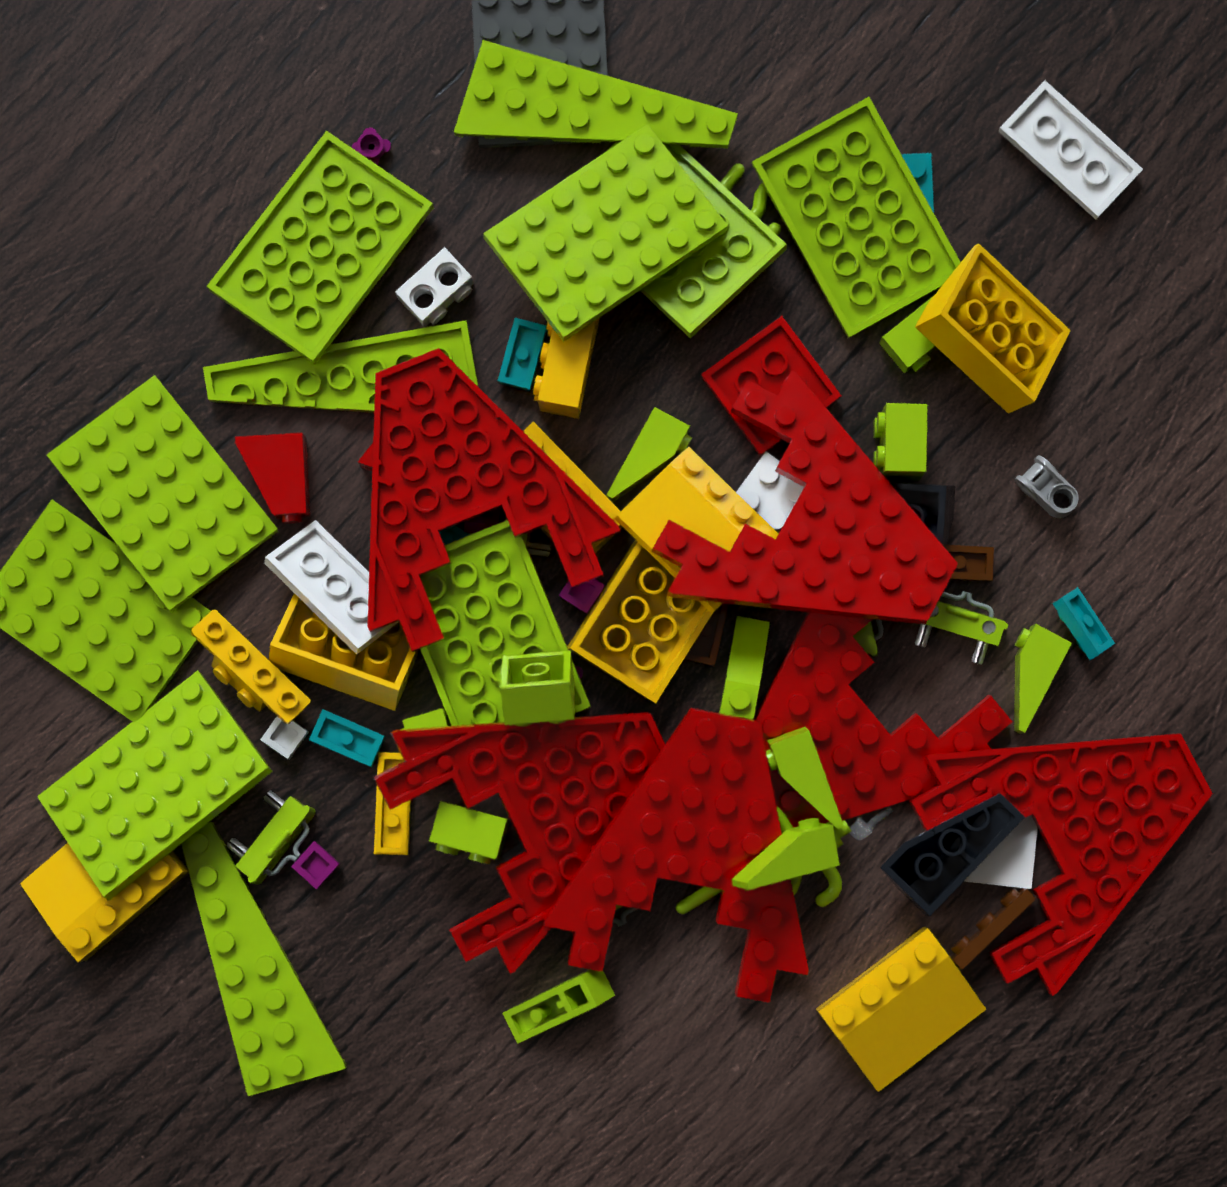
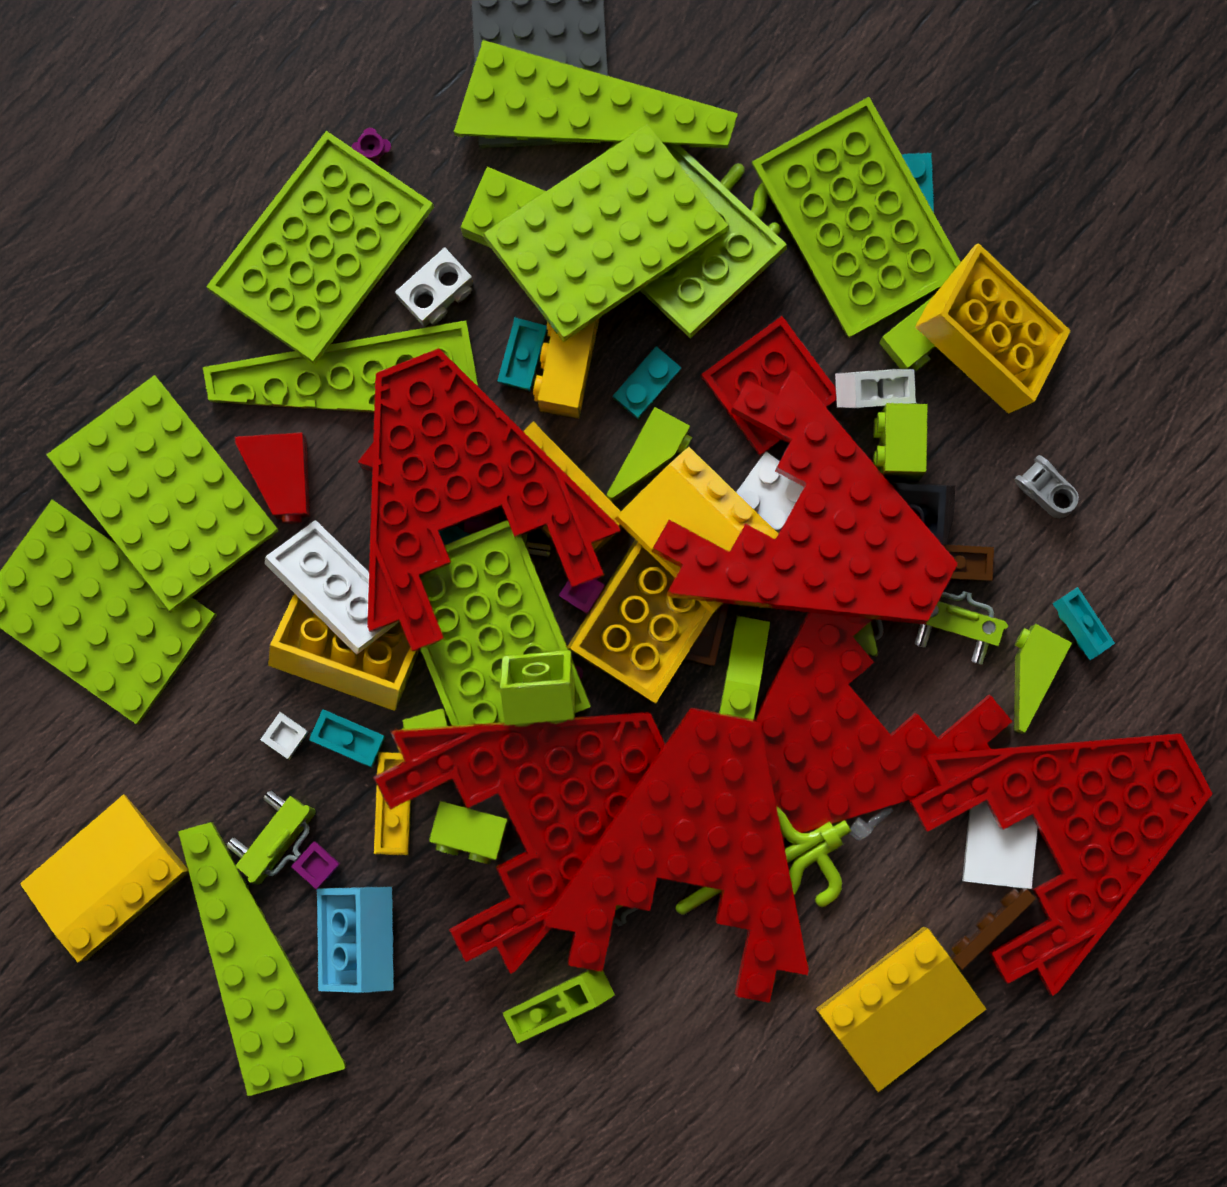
(154, 785): lime plate -> none
(248, 670): yellow bracket -> none
(355, 939): none -> medium azure slope
(494, 201): none -> lime brick
(647, 382): none -> teal plate
(791, 855): lime slope -> none
(800, 766): lime slope -> none
(875, 388): none -> white brick
(941, 858): black wedge -> none
(1070, 150): white plate -> none

